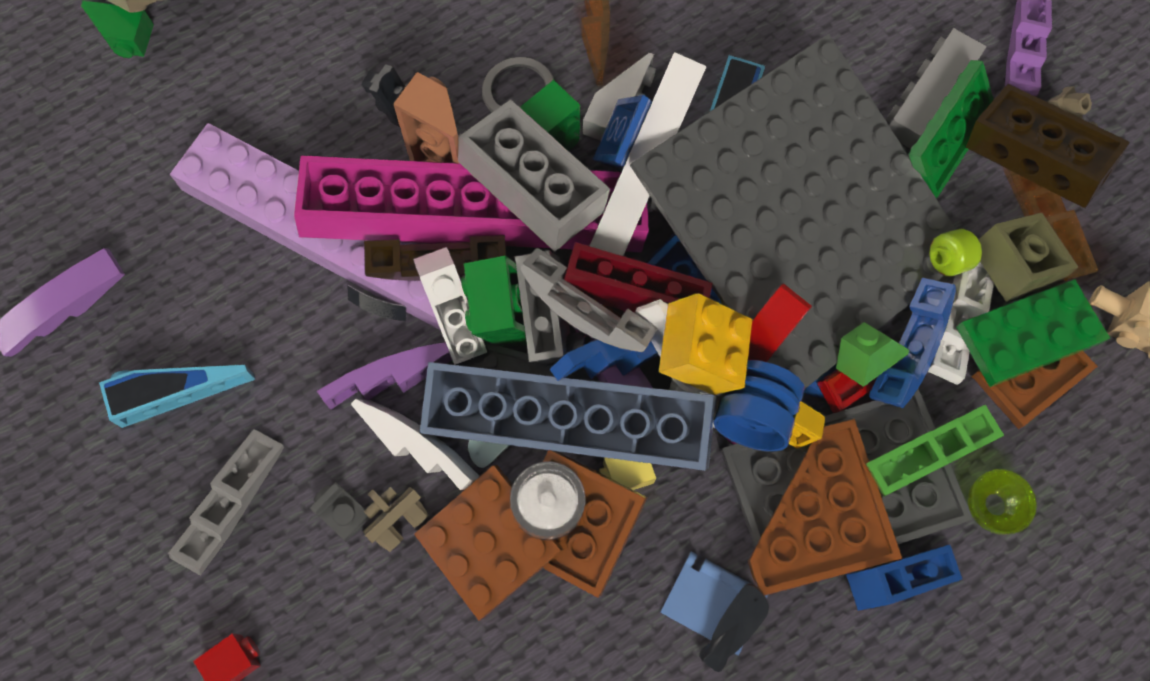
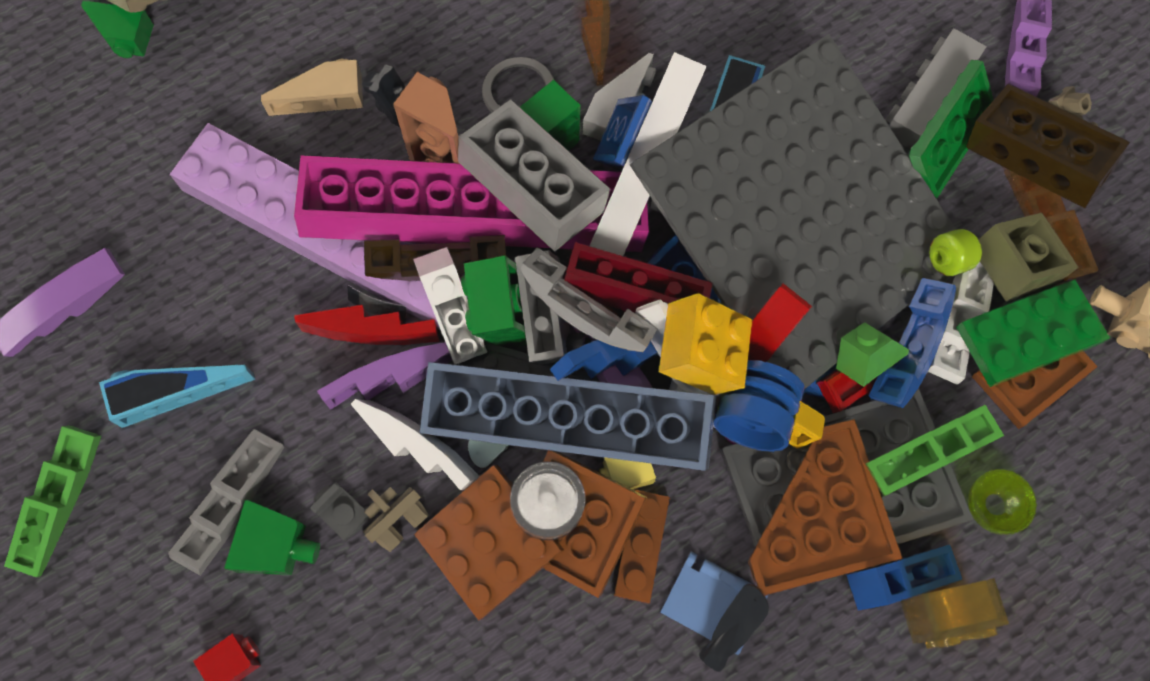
(53, 500): none -> bright green slope
(268, 543): none -> green torso
(322, 88): none -> tan slope
(355, 326): none -> red slope
(642, 551): none -> dark orange plate
(955, 614): none -> clear yellow brick

